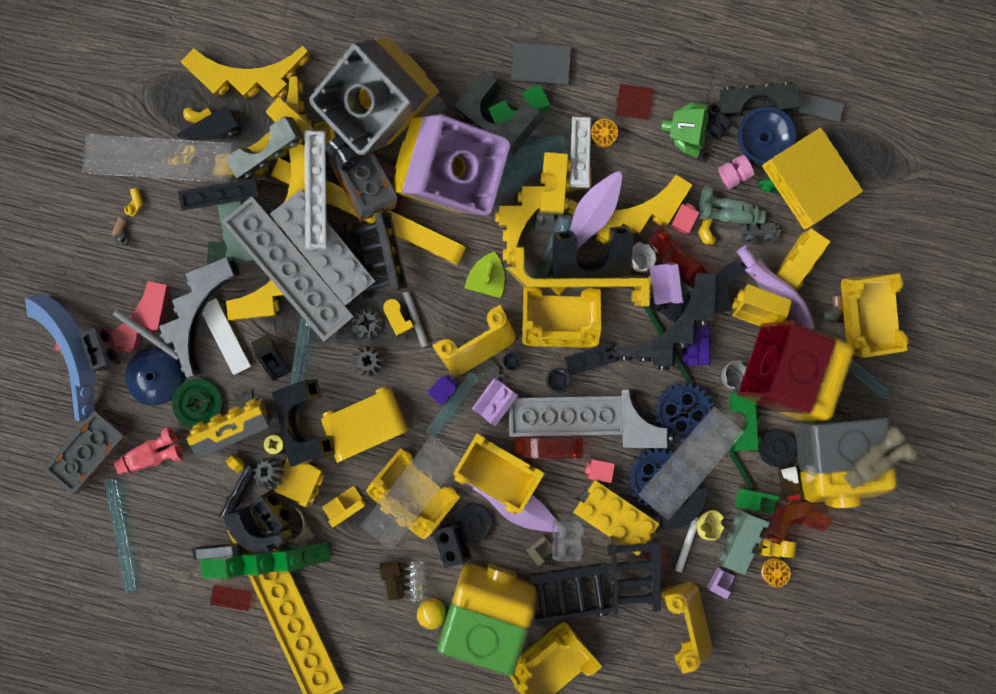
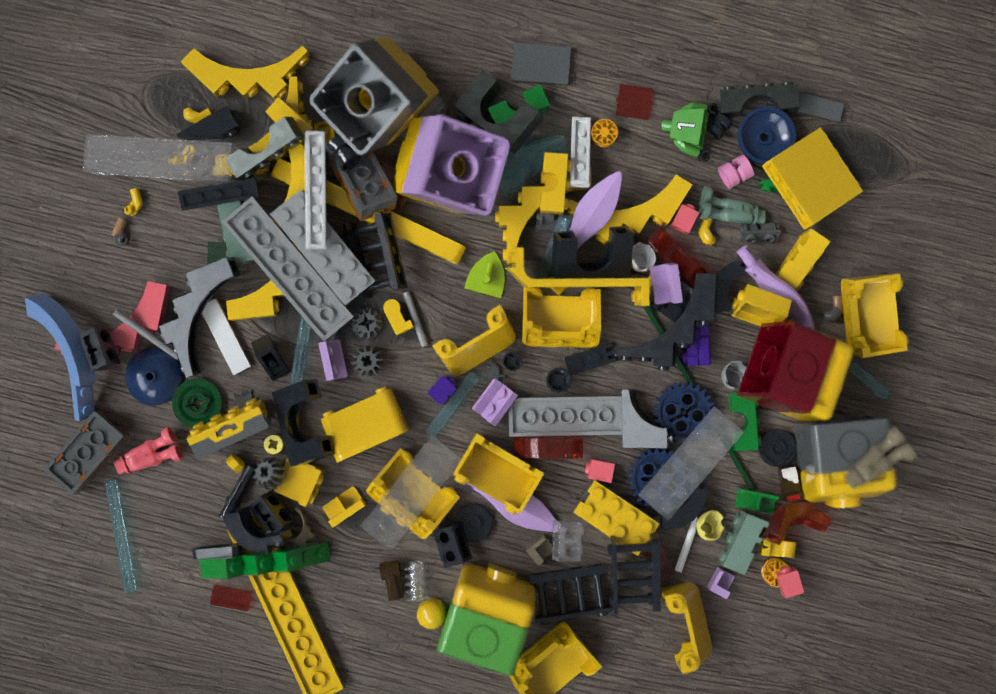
(333, 360): none -> lavender bracket
(789, 581): none -> coral brick

